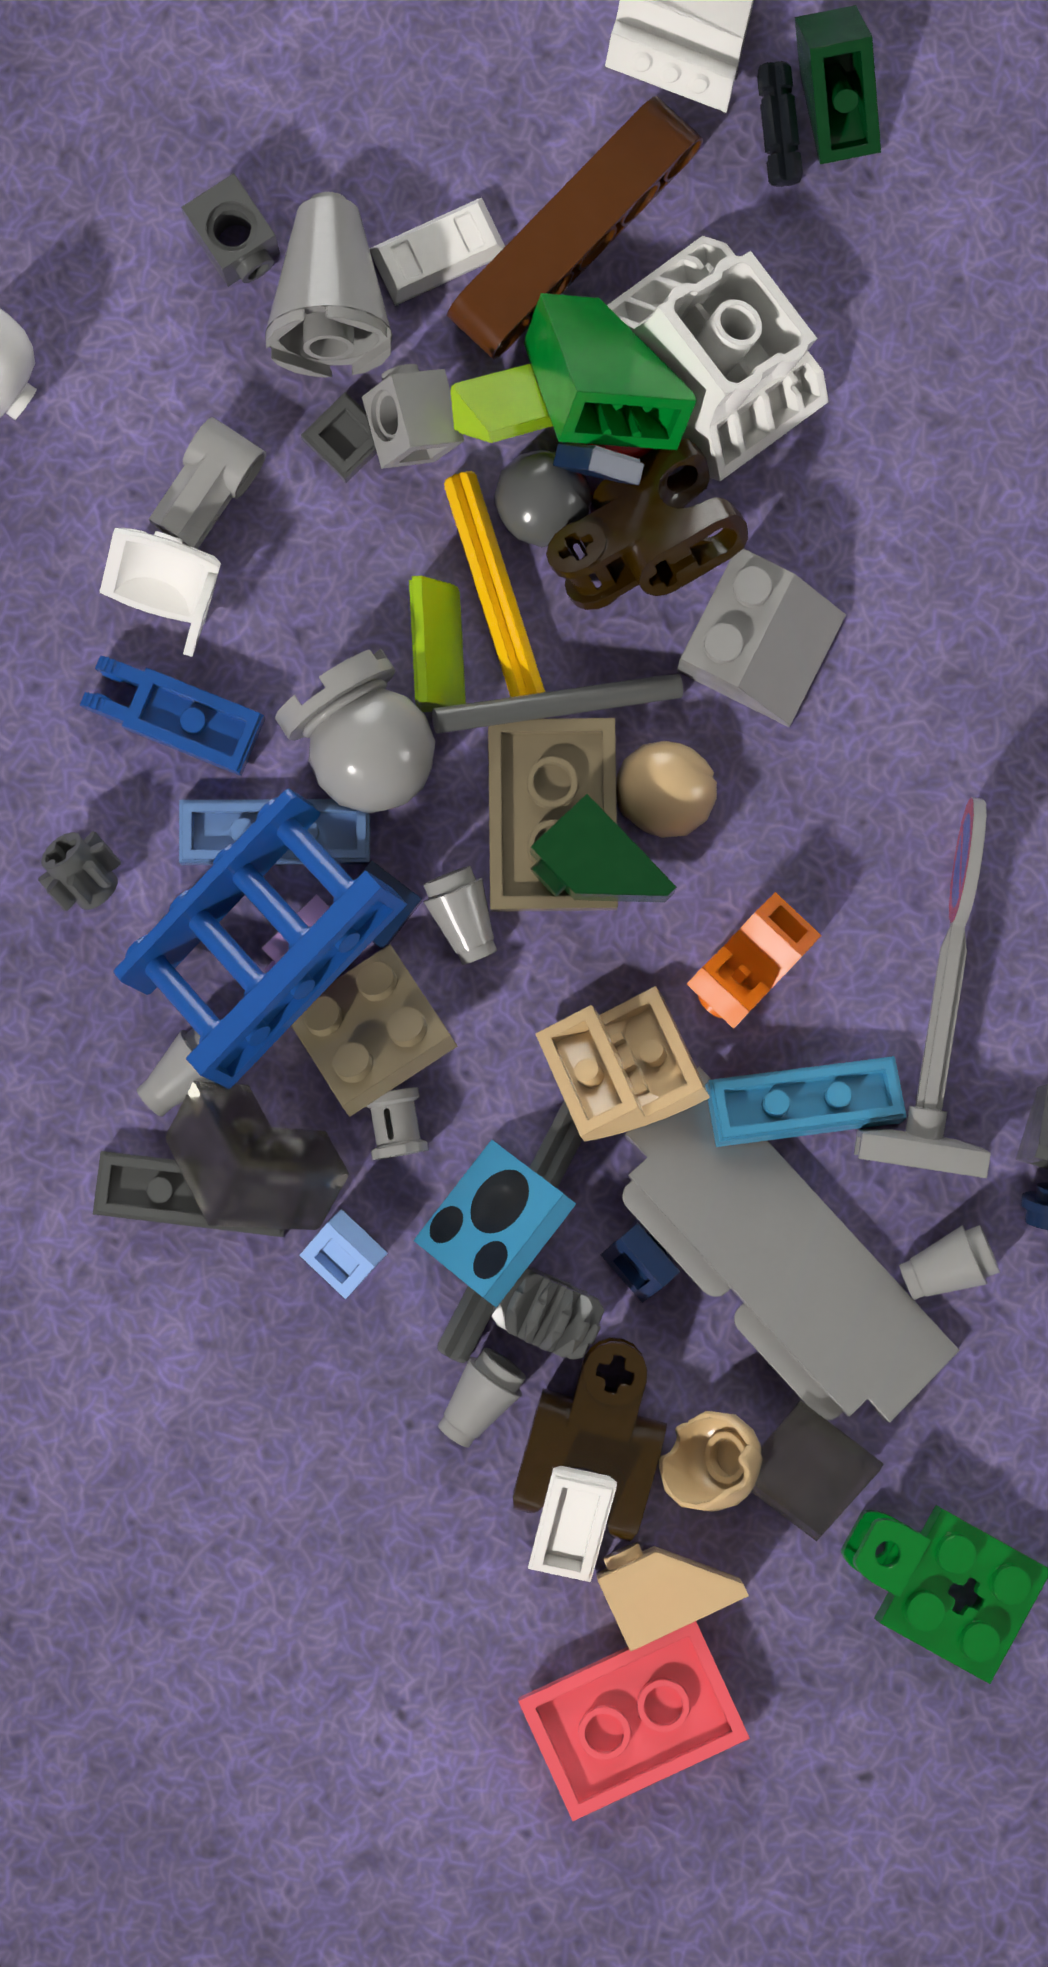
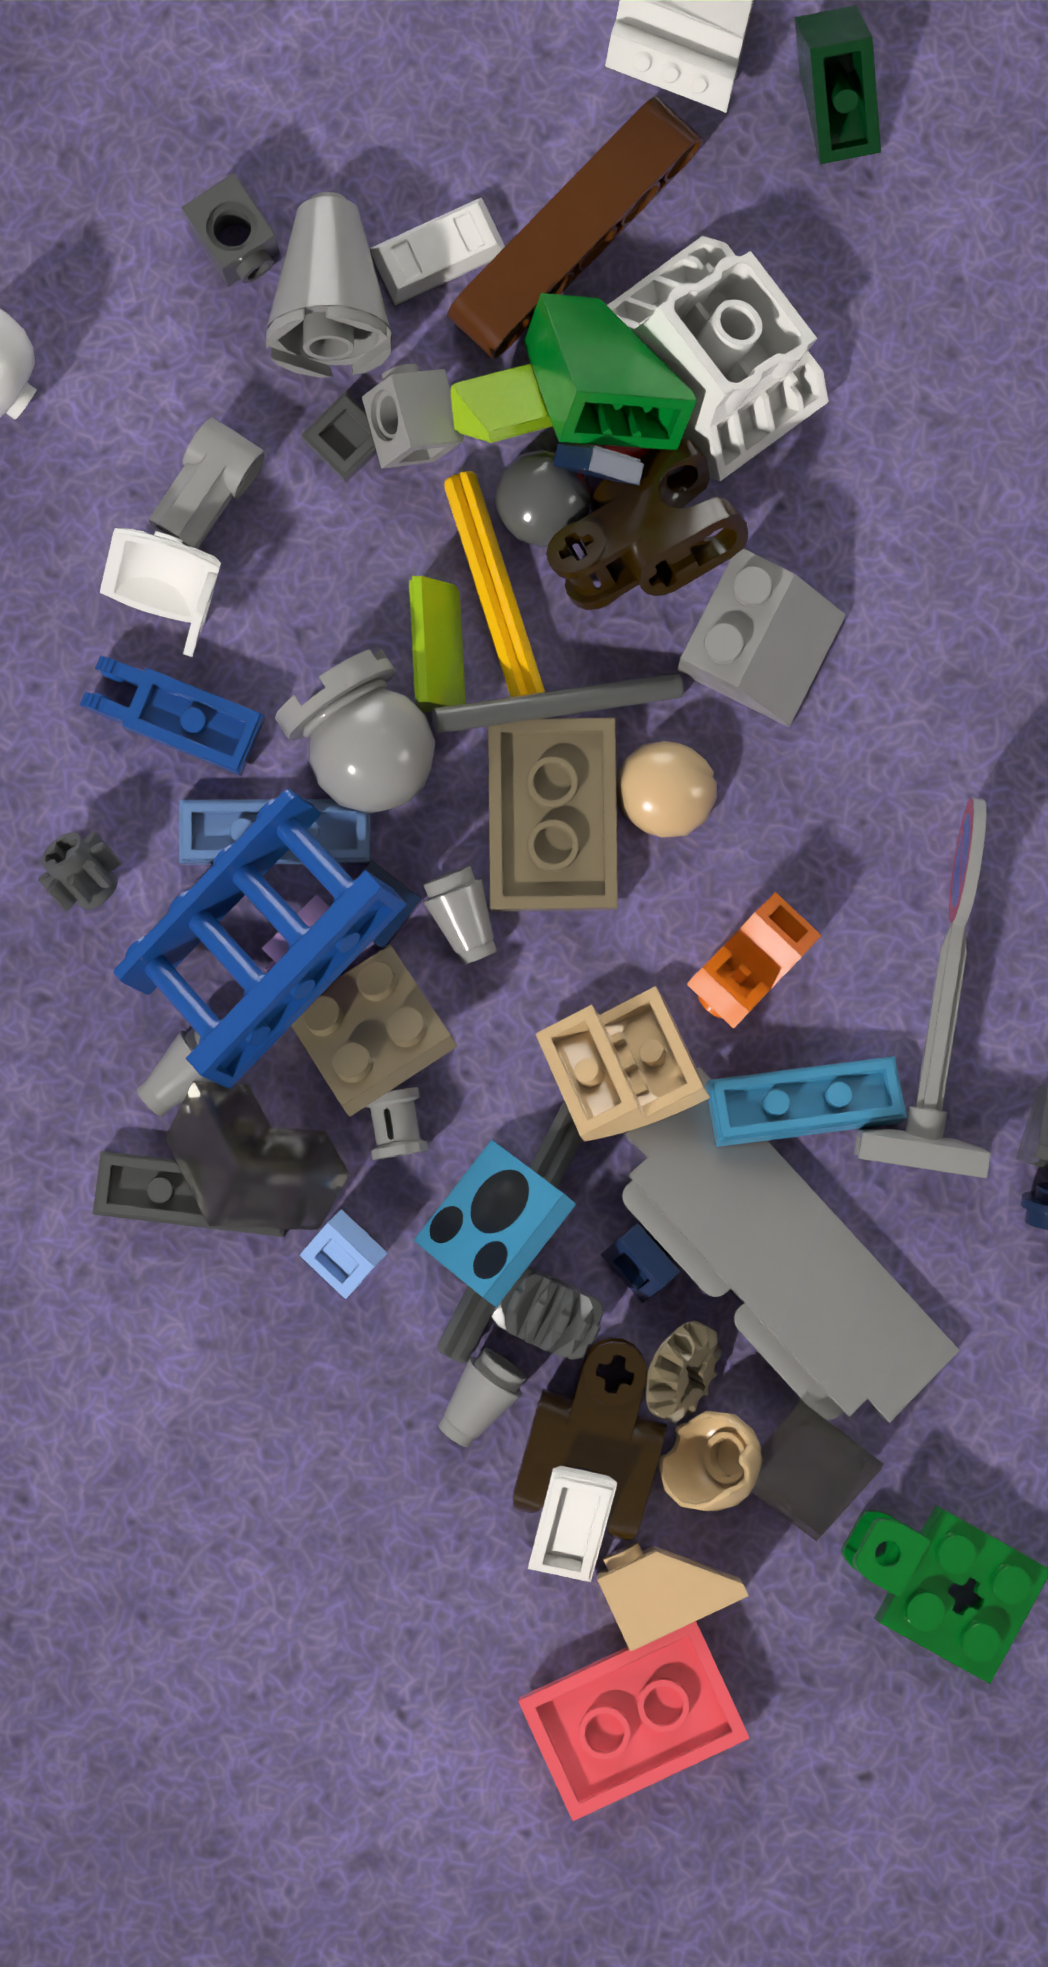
(596, 860): dark green slope -> none
(682, 1371): none -> dark tan gear
(779, 123): black axle -> none
(951, 1264): light grey cone -> none

